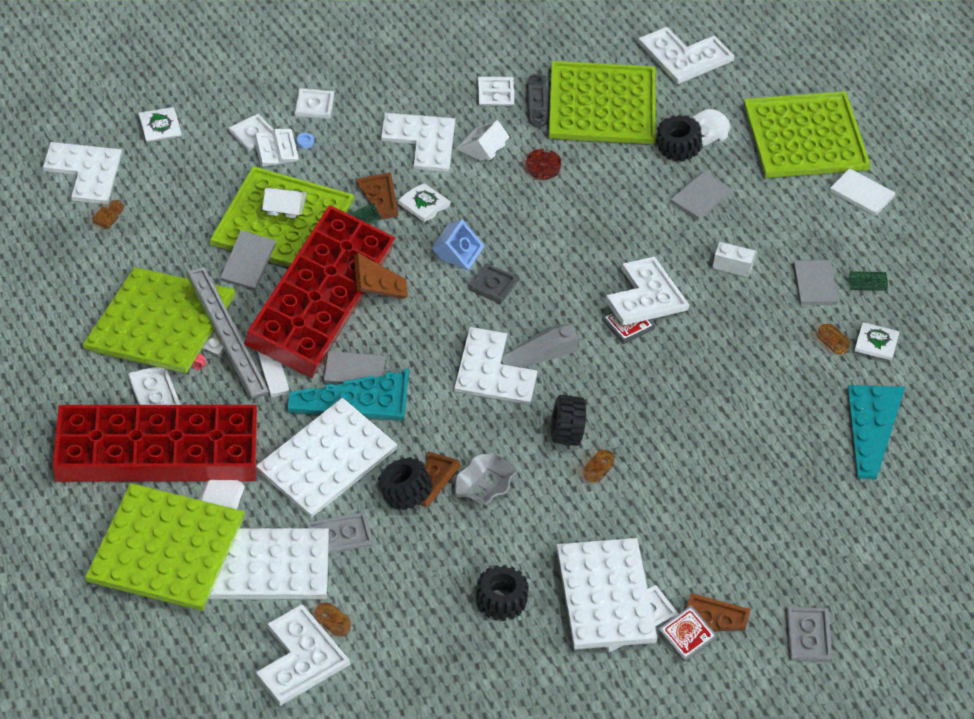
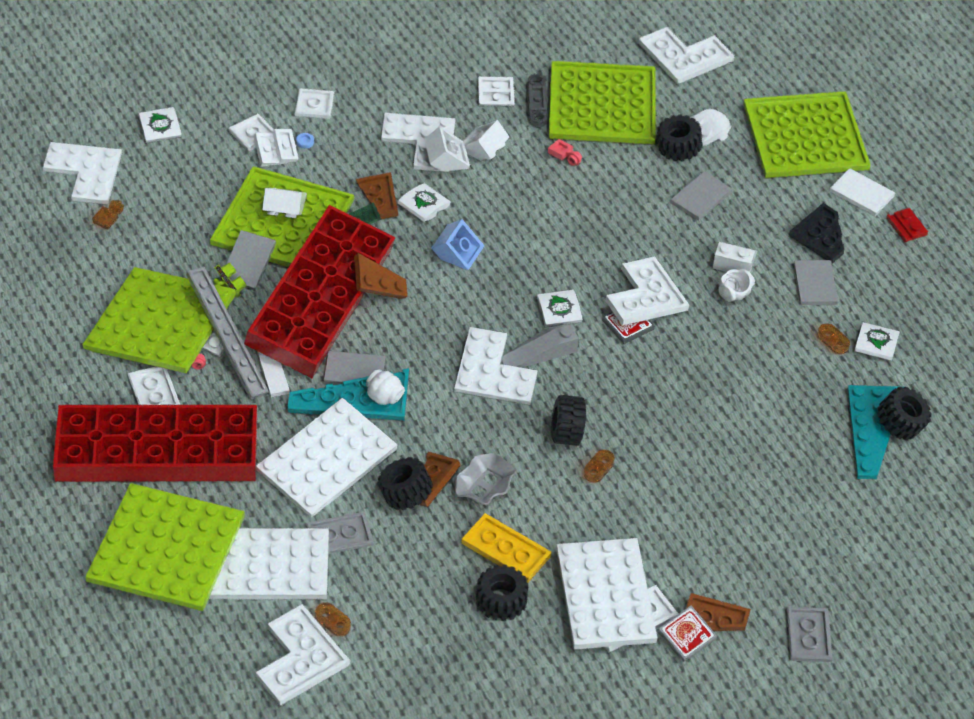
(222, 492): white tile -> none
(226, 272): none -> lime hips
(384, 387): none -> white hair
(446, 151): none -> white slope
(493, 283): dark grey tile -> none
(506, 546): none -> yellow plate
(540, 171): clear red plate -> none
(559, 308): none -> white slope
(562, 150): none -> coral plate
(735, 284): none -> white hair
(821, 233): none -> black plate
(868, 280): clear green plate -> none
(904, 413): none -> black tyre
(907, 224): none -> red plate

